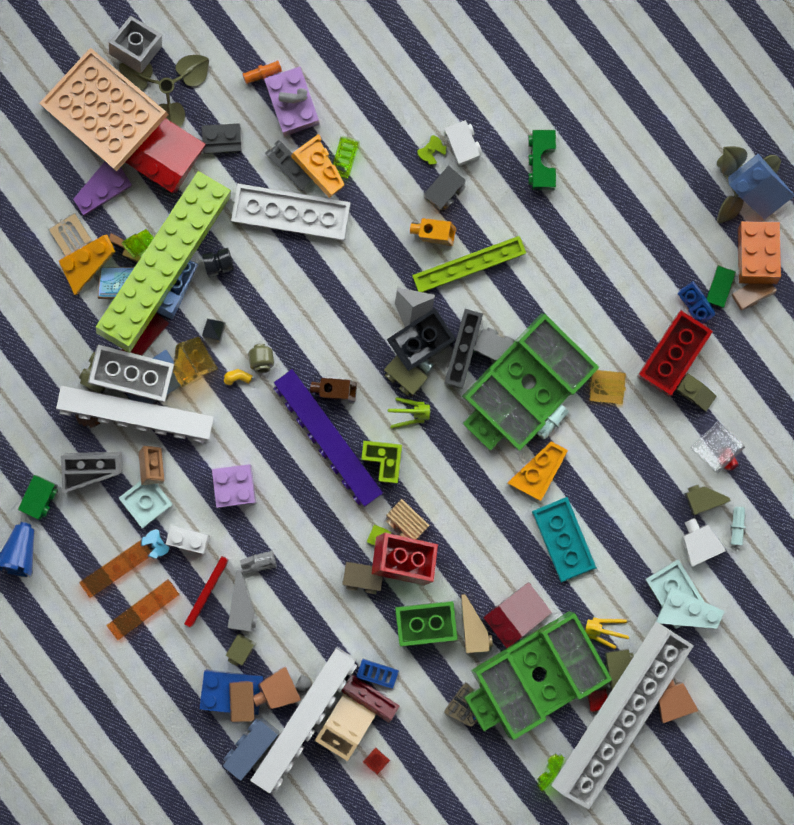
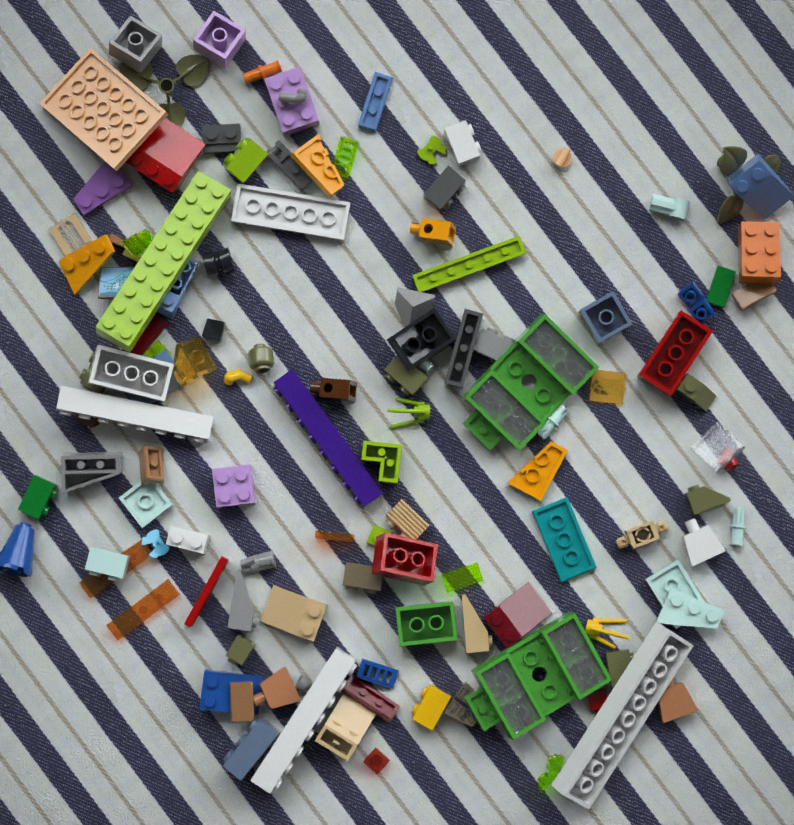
(107, 563): none -> light aqua brick
(156, 349): none -> clear neon green tile
(219, 39): none -> lavender brick
(244, 159): none -> lime brick
(293, 613): none -> tan slope
(334, 536): none -> clear orange tile
(375, 102): none -> medium blue tile
(430, 707): none -> yellow brick
(462, 577): none -> clear neon green tile
(541, 142): green arch -> none
(562, 157): none -> light nougat plate
(605, 317): none -> sand blue brick
(654, 529): none -> tan piece
(675, 207): none -> light aqua piece

